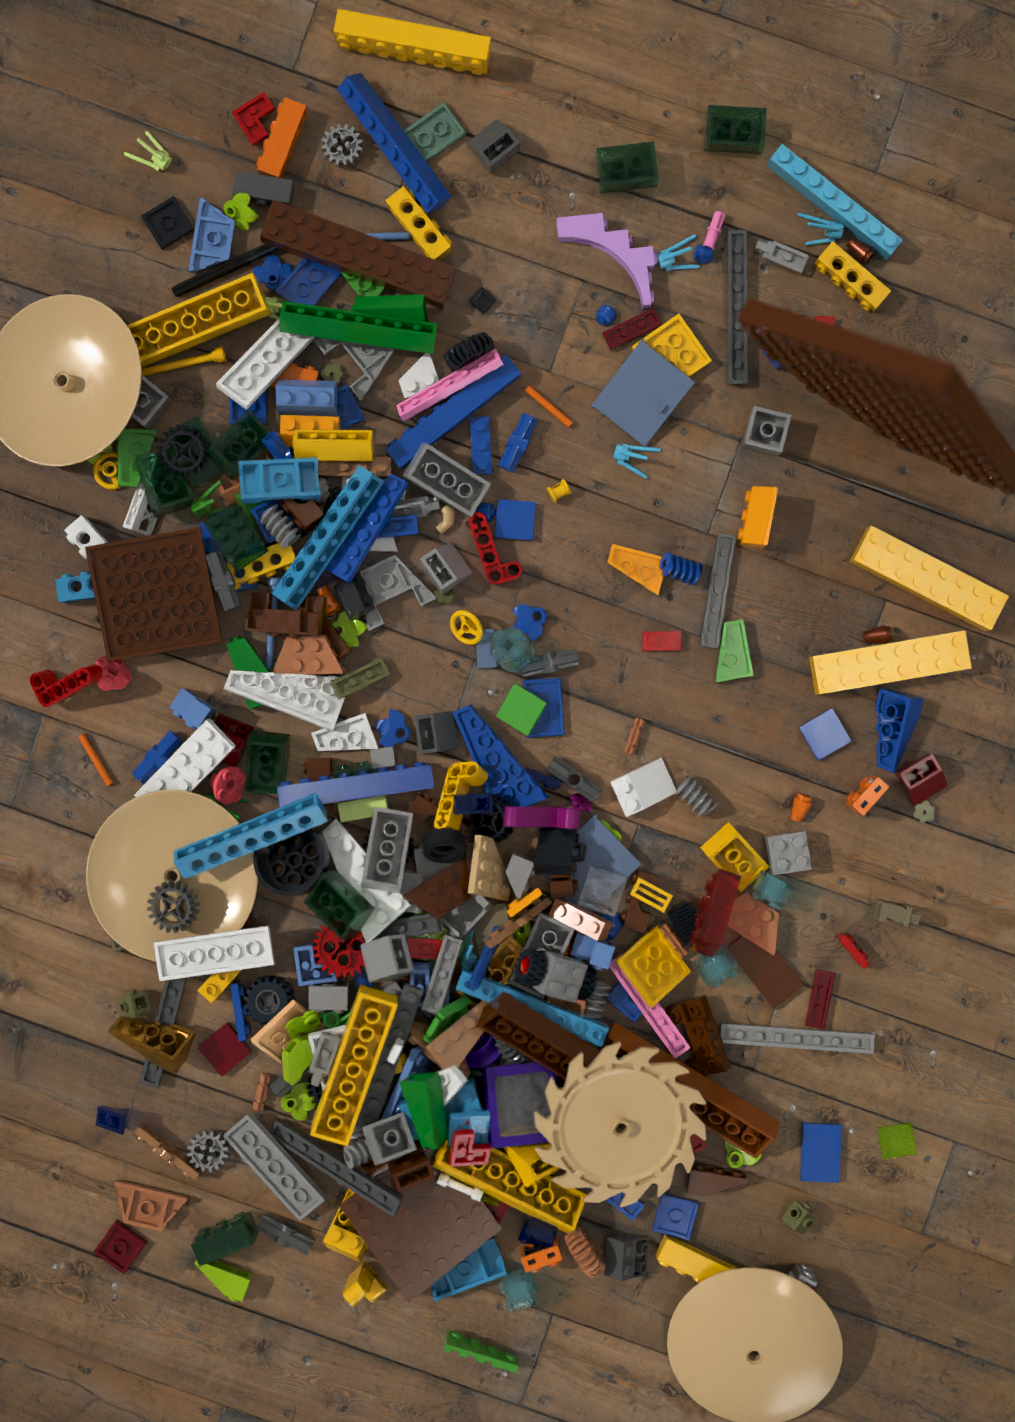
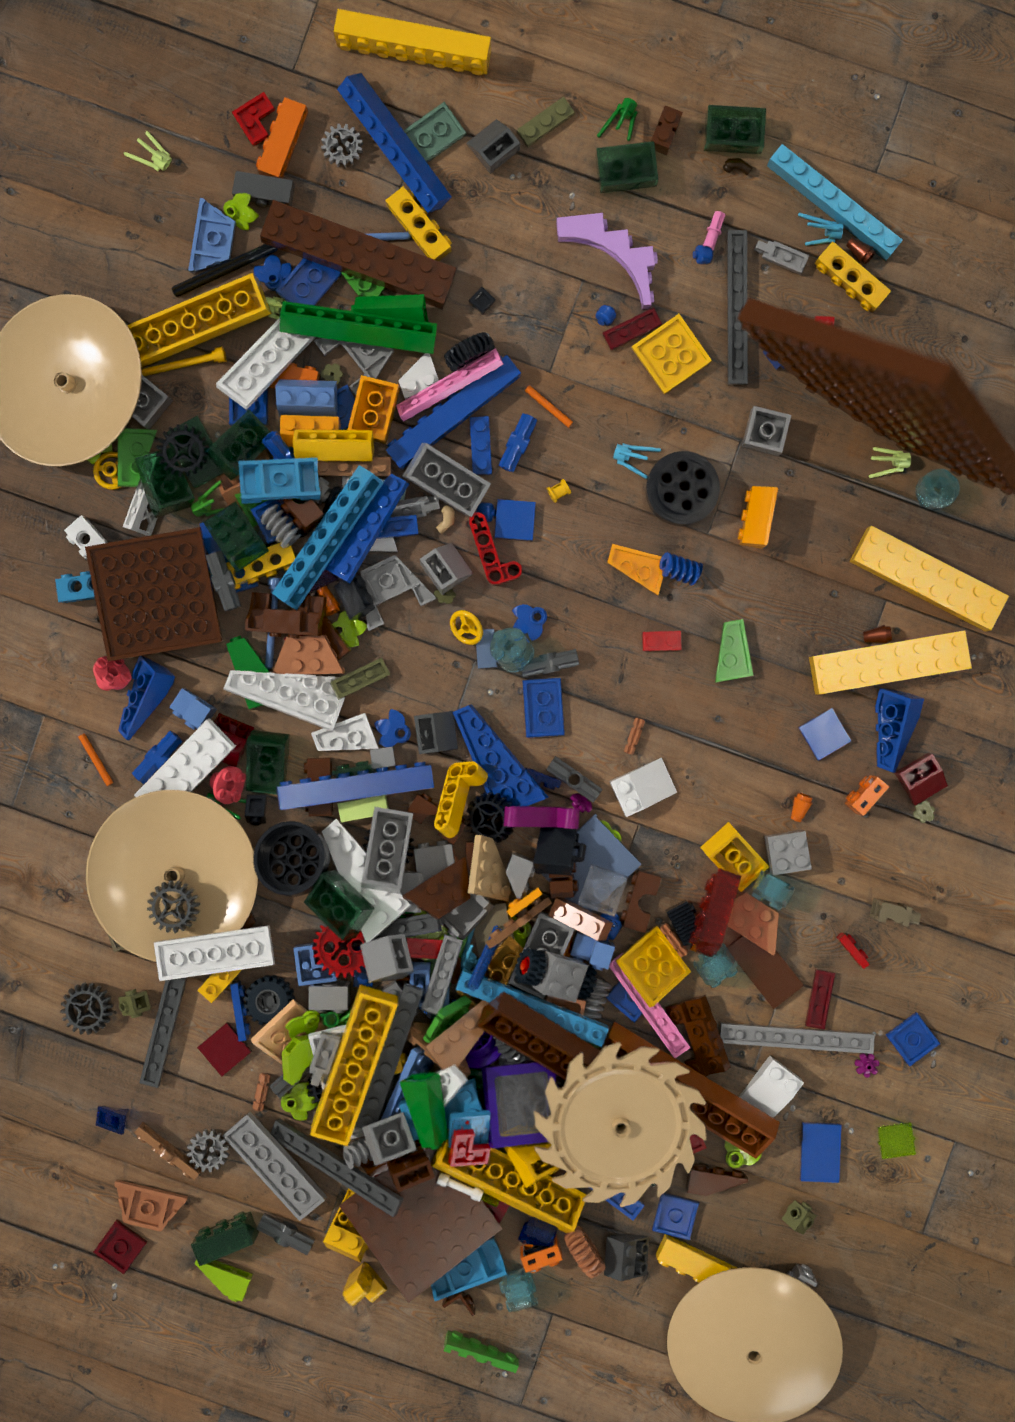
(51, 691): red beam -> none
(80, 1005): none -> dark grey gear
(148, 690): none -> blue wedge
(158, 1043): pearl gold wedge -> none
(167, 223): black tile -> none
(250, 836): dark azure brick -> none
(255, 809): none -> black bracket
(374, 407): none -> light orange slope
(395, 1050): white tile -> none
(444, 854): black tyre -> none
(466, 1299): none -> reddish brown bracket
(473, 803): clear blue slope -> none
(521, 709): bright green tile -> none
(545, 122): none -> olive plate
(627, 110): none -> green plant
(636, 887): yellow tile -> none
(641, 392): sand blue piece -> none
(666, 129): none -> reddish brown piece
(666, 257): medium azure plant -> none
(673, 512): none -> black wheel
(695, 797): light grey piece -> none
(717, 590): dark grey tile -> none
(737, 163): none -> dark brown arm
(772, 1087): none -> white slope
(866, 1065): none -> magenta plant
(899, 459): none -> yellowish green plant
(912, 1039): none -> blue tile
(942, 480): none -> clear light blue brick

